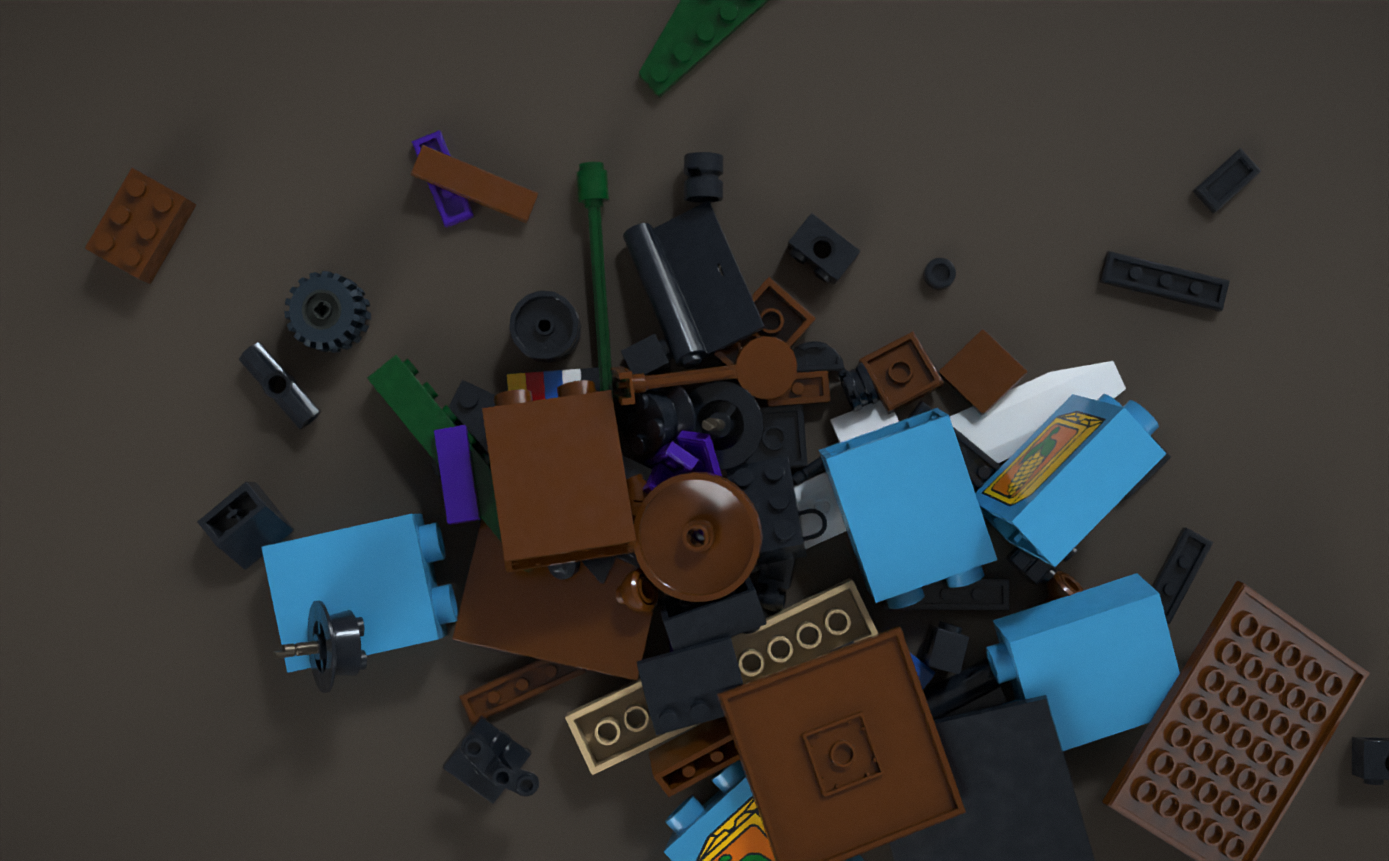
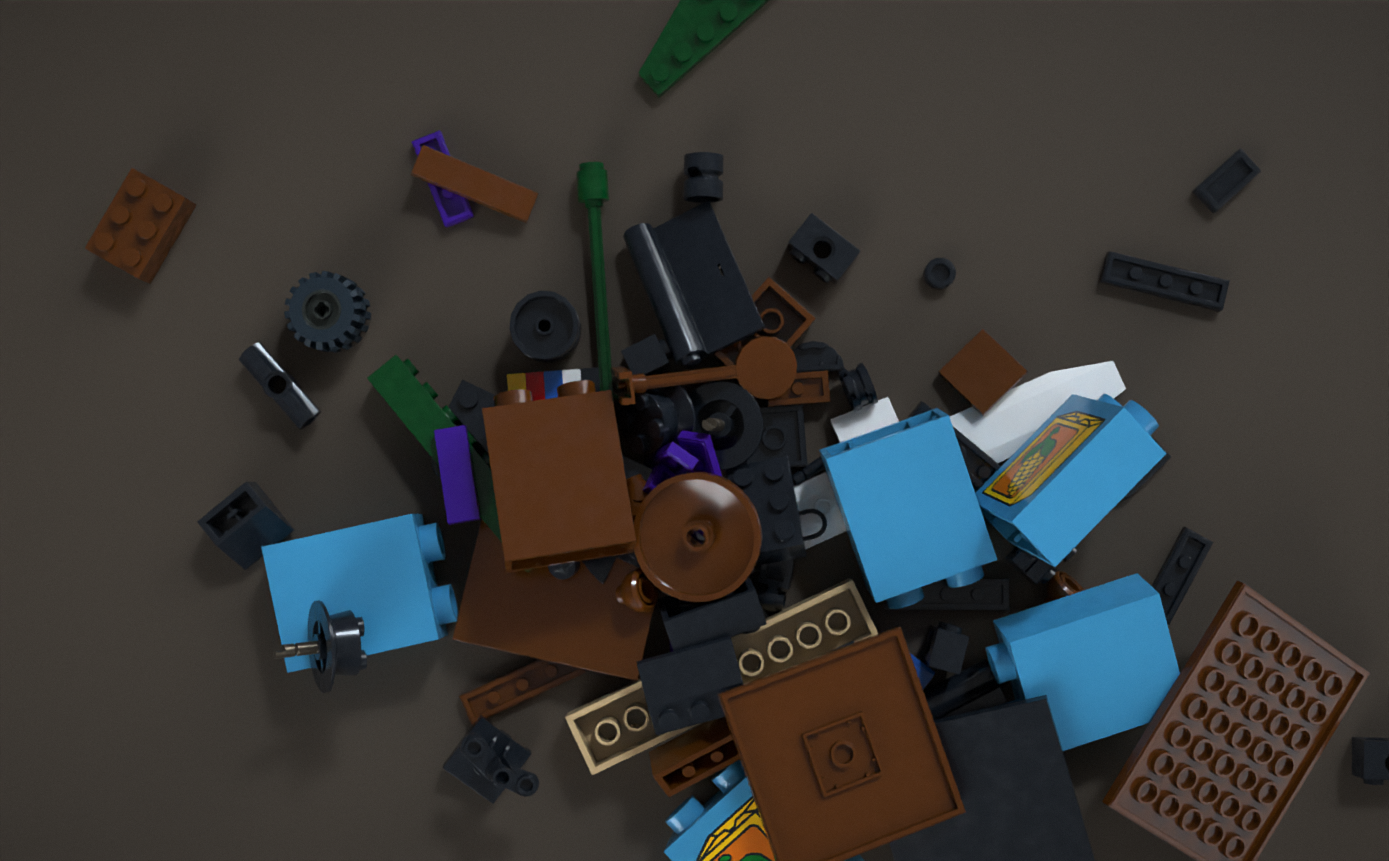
(901, 372): reddish brown tile -> none

